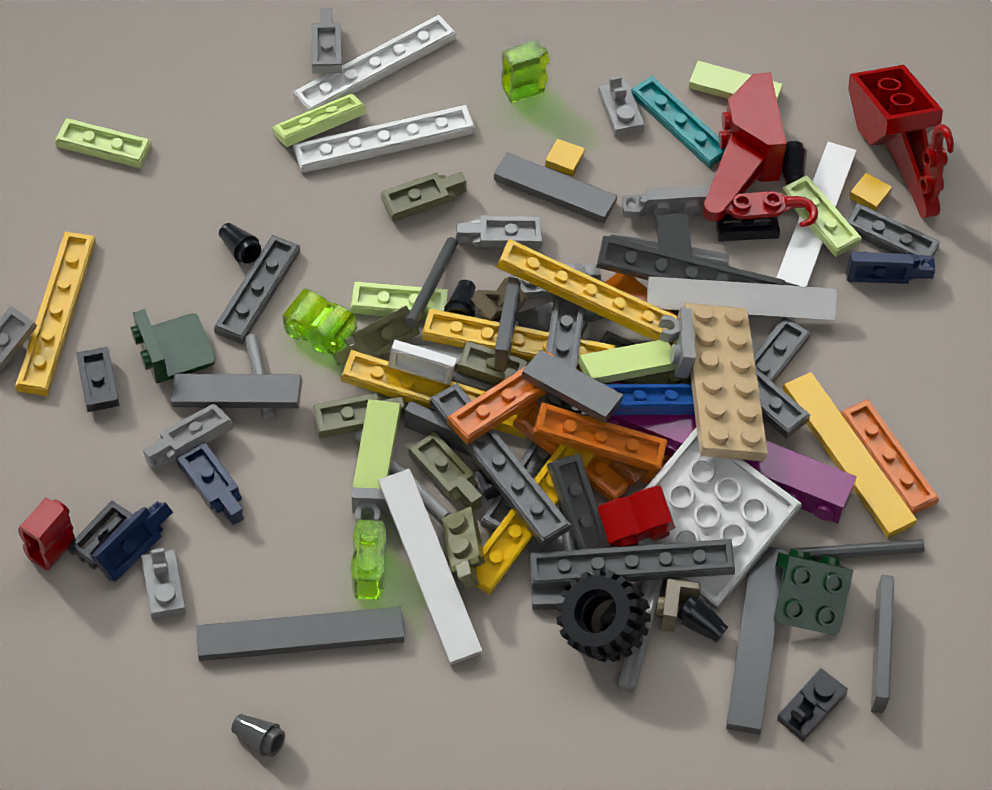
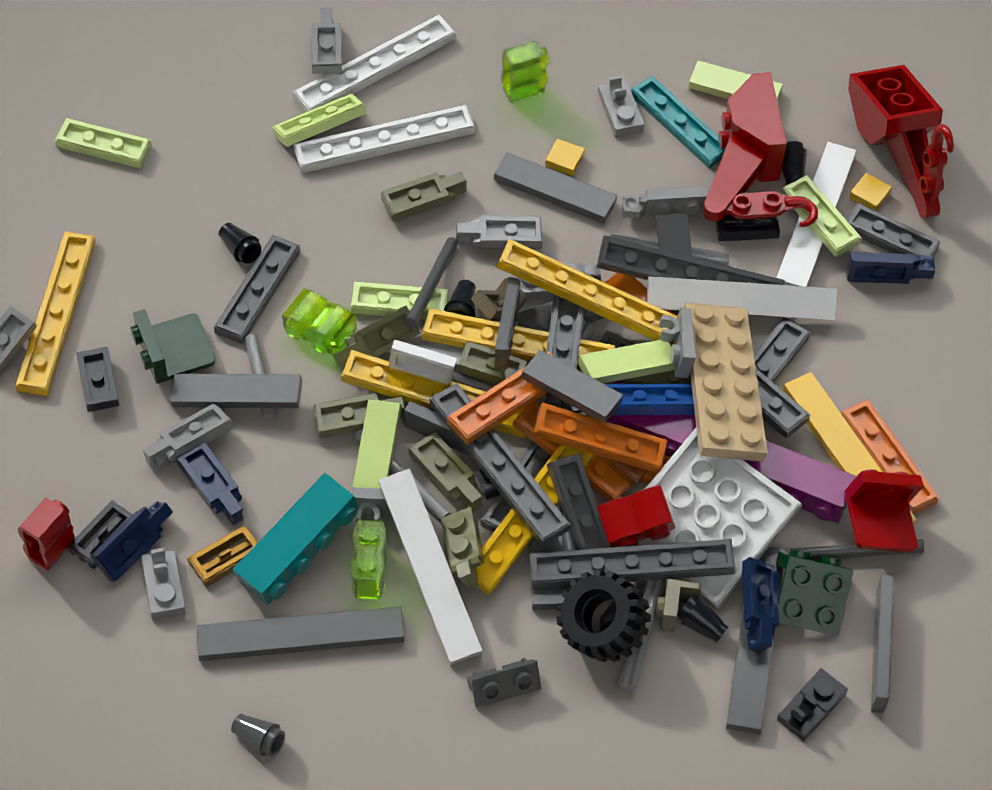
(226, 561): none -> pearl gold tile
(296, 539): none -> teal brick
(509, 682): none -> dark grey hinge
(760, 603): none -> dark blue hinge
(882, 511): none -> red bracket

